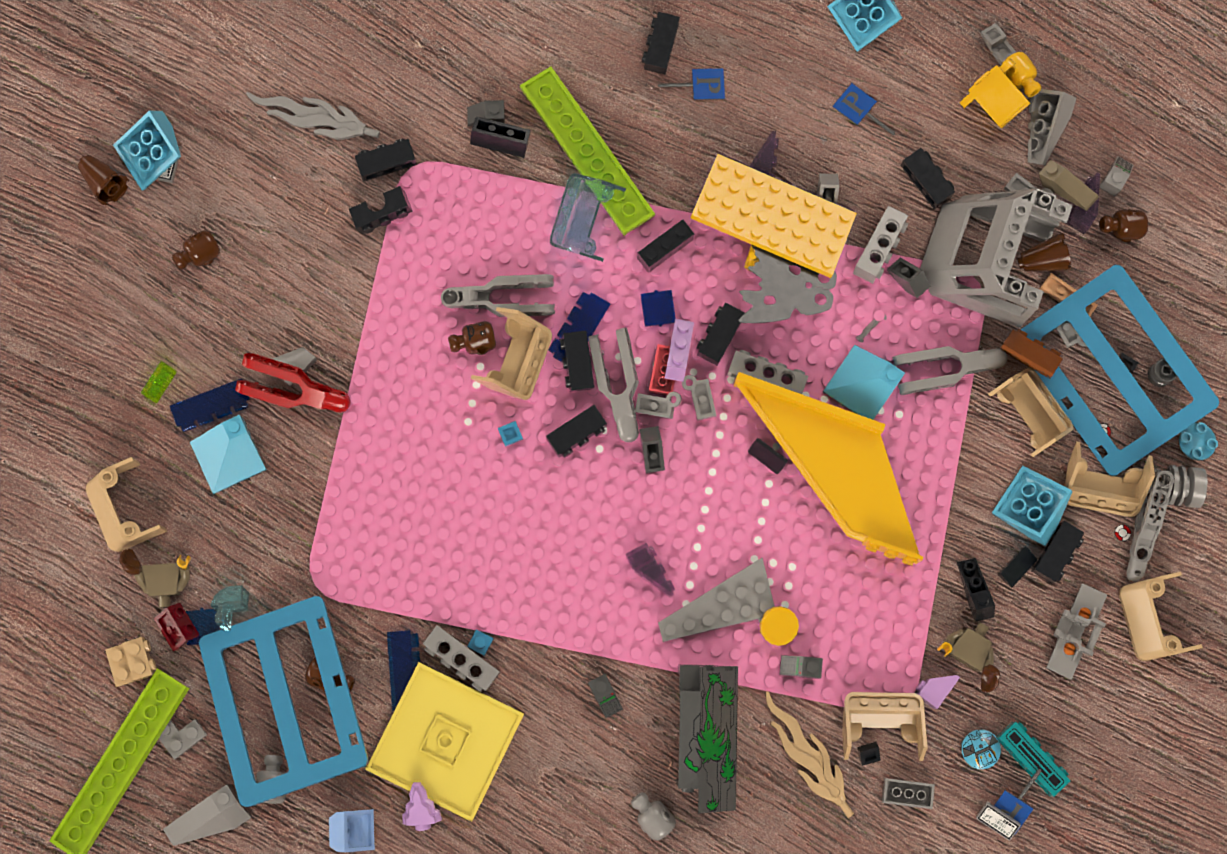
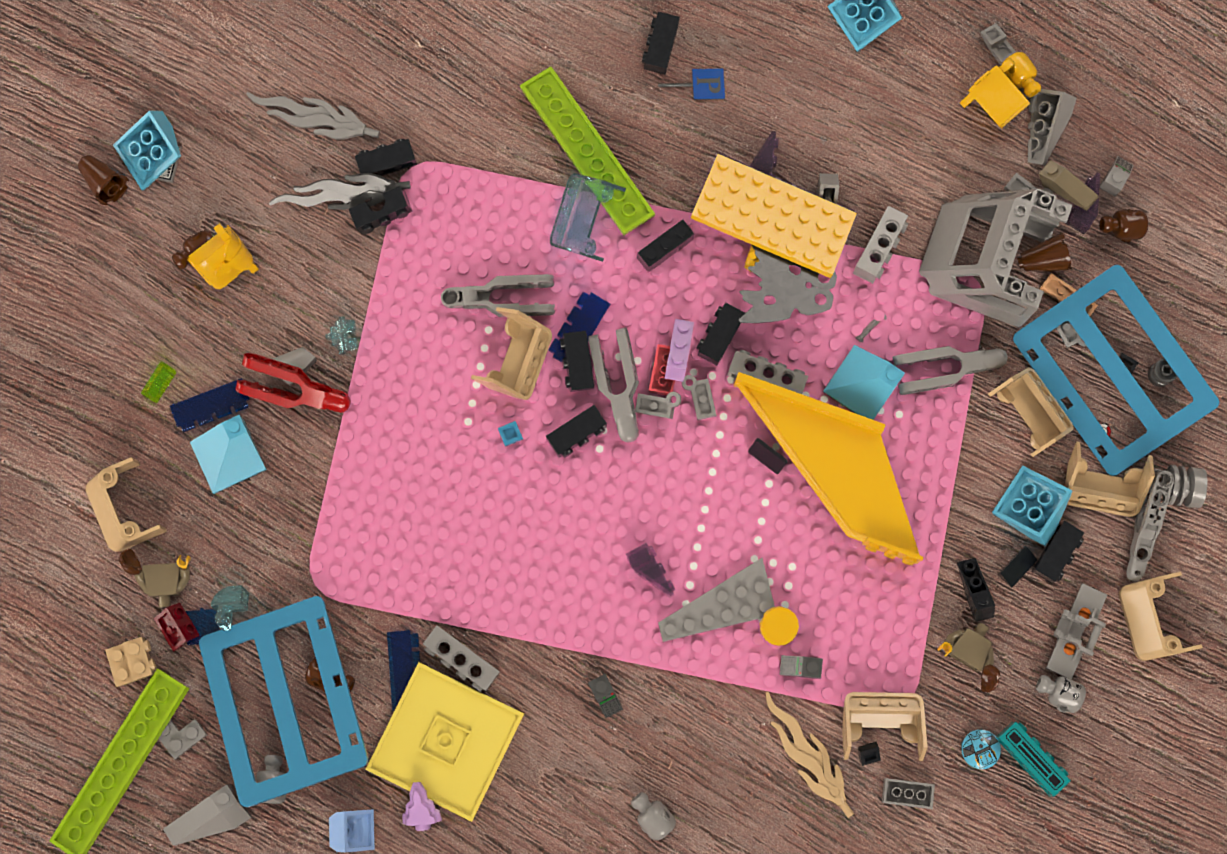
(222, 258): none -> yellow piece
(340, 333): none -> clear light blue hips
(343, 191): none -> piece
(475, 337): reddish brown piece -> none
(480, 642): dark azure plate -> none
(490, 110): dark grey slope -> none
(500, 137): black brick -> none
(652, 449): dark grey slope -> none
(658, 308): clear blue piece -> none
(708, 735): panel -> none
(856, 105): blue piece -> none
(909, 277): dark grey slope -> none
(928, 178): black brick -> none
(936, 689): lavender slope -> none
(998, 821): tile -> none
(1015, 806): blue piece -> none
(1032, 353): dark orange slope -> none
(1063, 693): none -> light grey piece
(1122, 532): sticker -> none
(1198, 441): medium azure dish -> none

